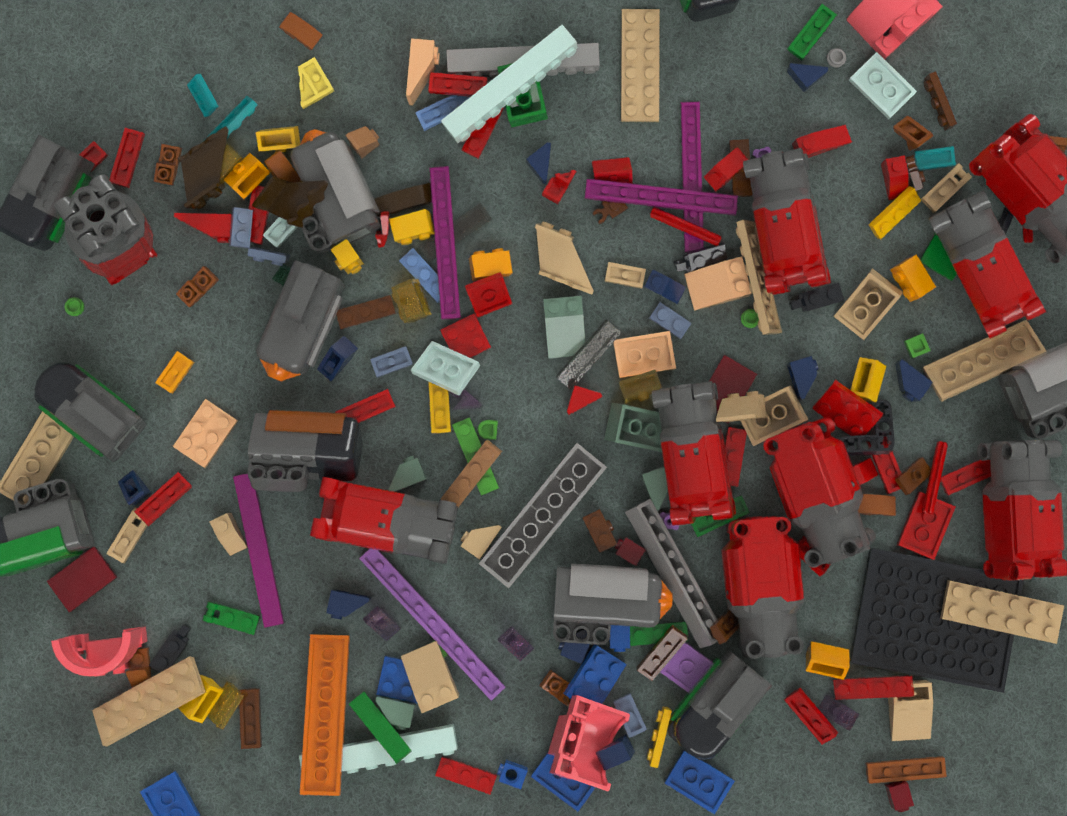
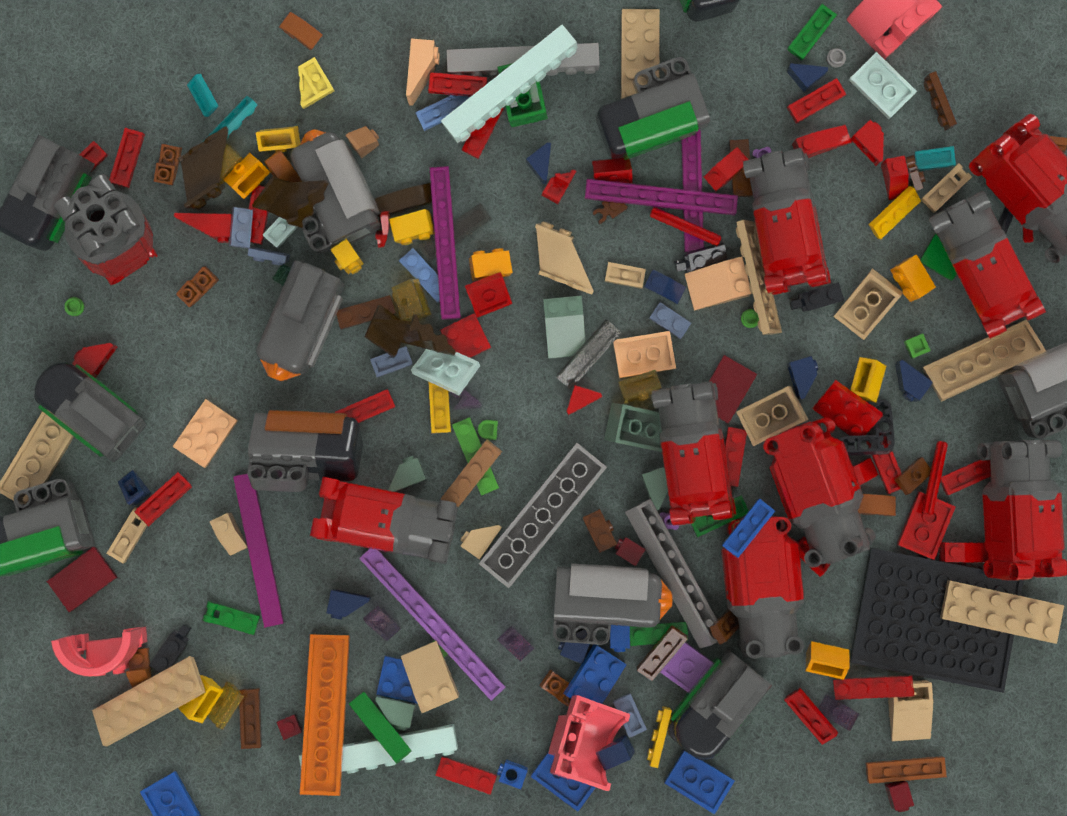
(94, 357): none -> red slope
(174, 372): light orange plate -> none
(289, 726): none -> dark red plate
(337, 358): dark blue slope -> none
(390, 331): none -> dark brown piece
(655, 115): none -> piece
(741, 408): tan slope -> none
(748, 528): none -> blue plate
(816, 100): none -> red plate
(870, 141): none -> red slope
(912, 132): dark orange slope -> none
(963, 552): none -> red slope

